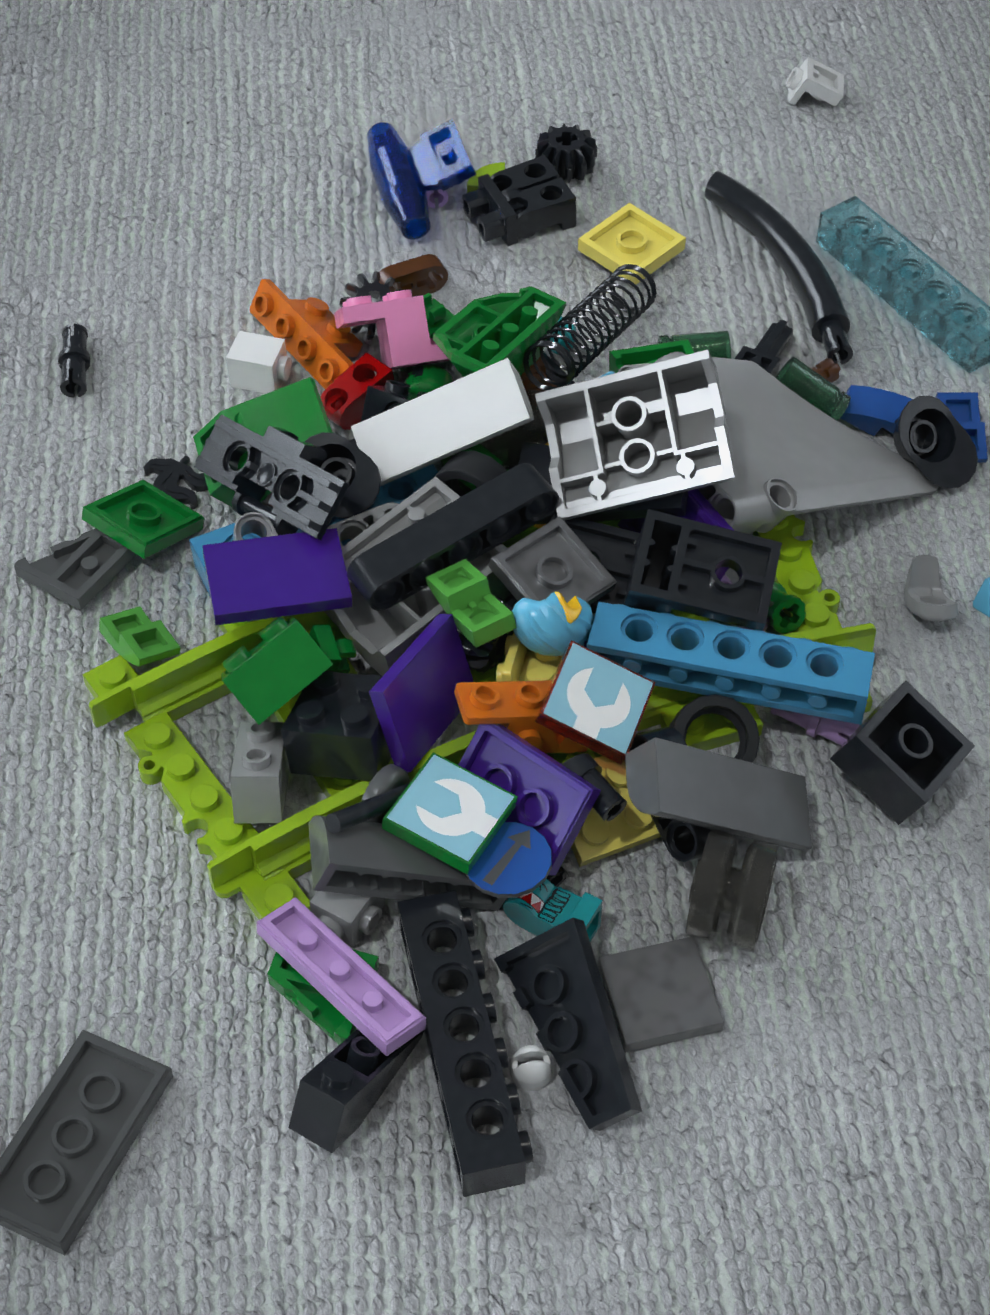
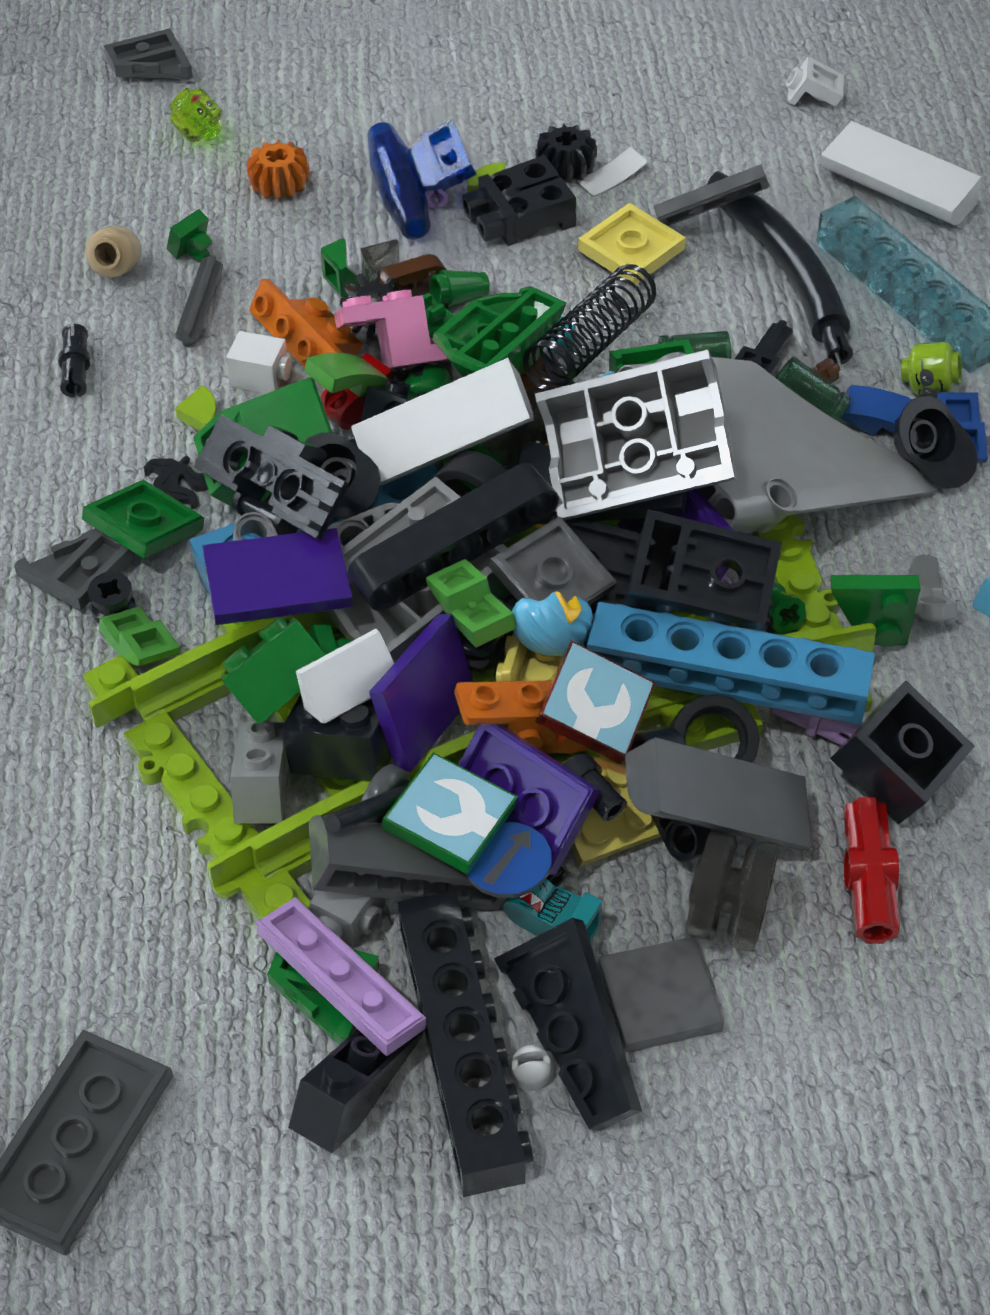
(110, 594): none -> black wheel
(113, 251): none -> tan head
(149, 57): none -> dark grey wing
(190, 237): none -> green tile
(195, 115): none -> clear neon green head
(197, 408): none -> lime tile
(199, 301): none -> dark grey axle
(278, 169): none -> orange gear
(336, 268): none -> green slope
(343, 371): none -> bright green slope
(344, 676): none -> white slope
(378, 257): none -> clear smoke slope
(458, 287): none -> green cone
(614, 172): none -> white sticker
(712, 196): none -> dark grey tile
(871, 871): none -> red piece
(879, 600): none -> green wing
(903, 173): none -> white brick
(932, 368): none -> lime head

